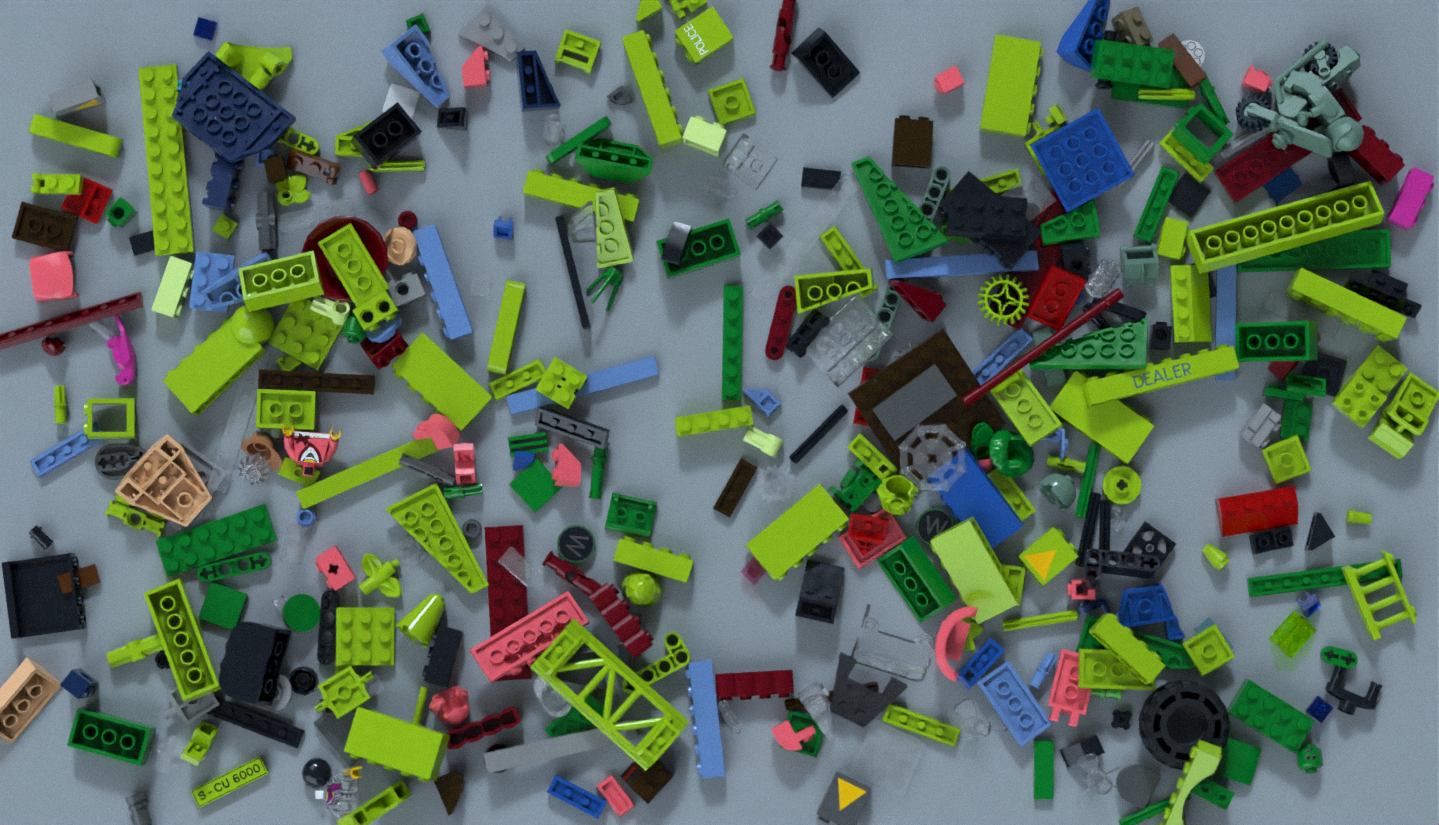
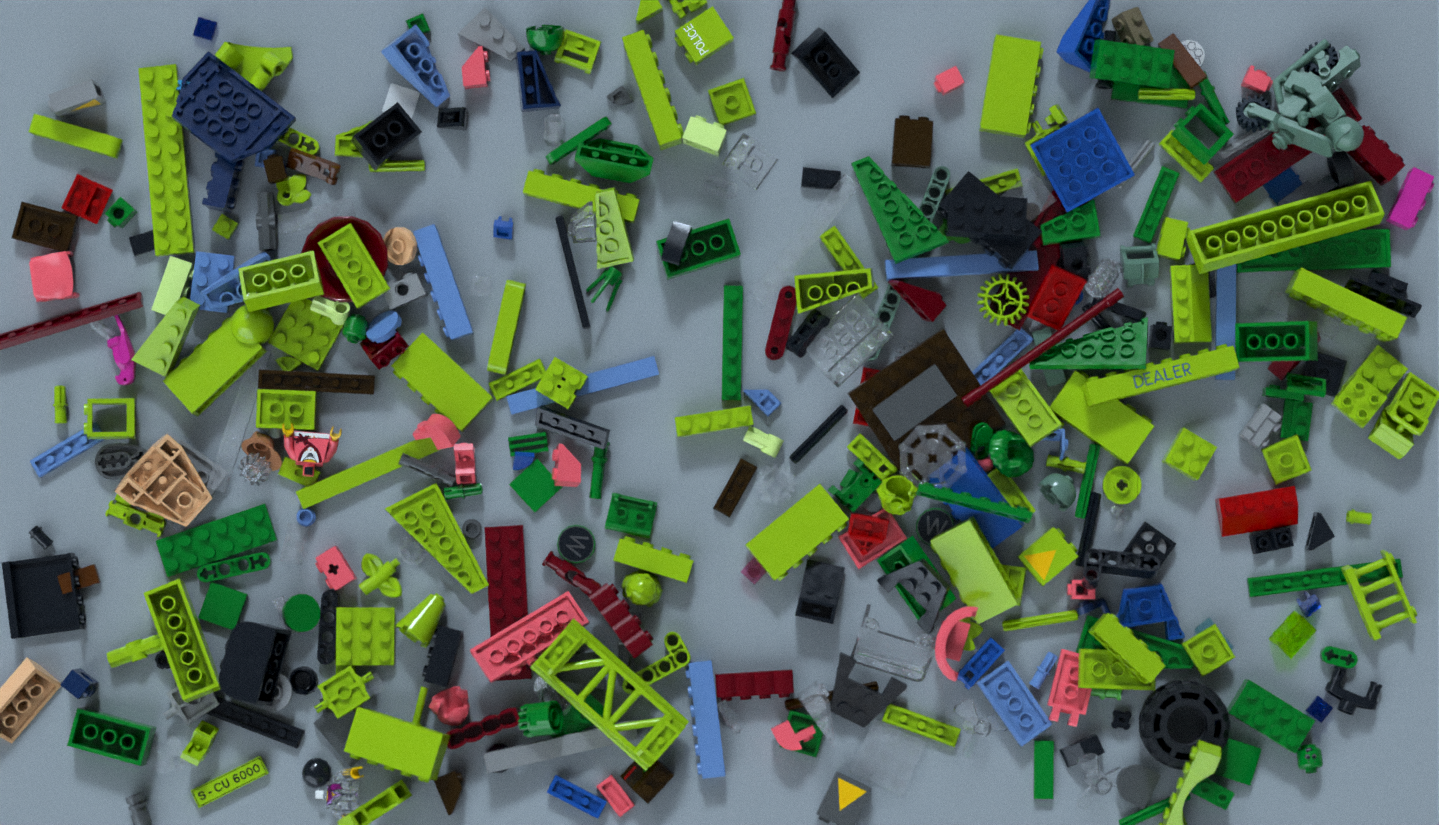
(53, 346): dark red plate -> none
(57, 184): lime plate -> none
(167, 340): none -> lime wedge
(368, 182): coral pin -> none
(374, 306): lime brick -> none
(408, 220): dark red tile -> none
(519, 566): clear brick -> none
(541, 718): none -> green gear
(545, 38): none -> green cylinder
(764, 215): green pin -> none
(769, 236): black tile -> none
(924, 585): none -> black wing
(981, 504): none -> green plate
(1104, 526): black axle -> none
(1188, 195): black piece -> none
(1189, 454): none -> lime brick
(1215, 556): lime cone -> none

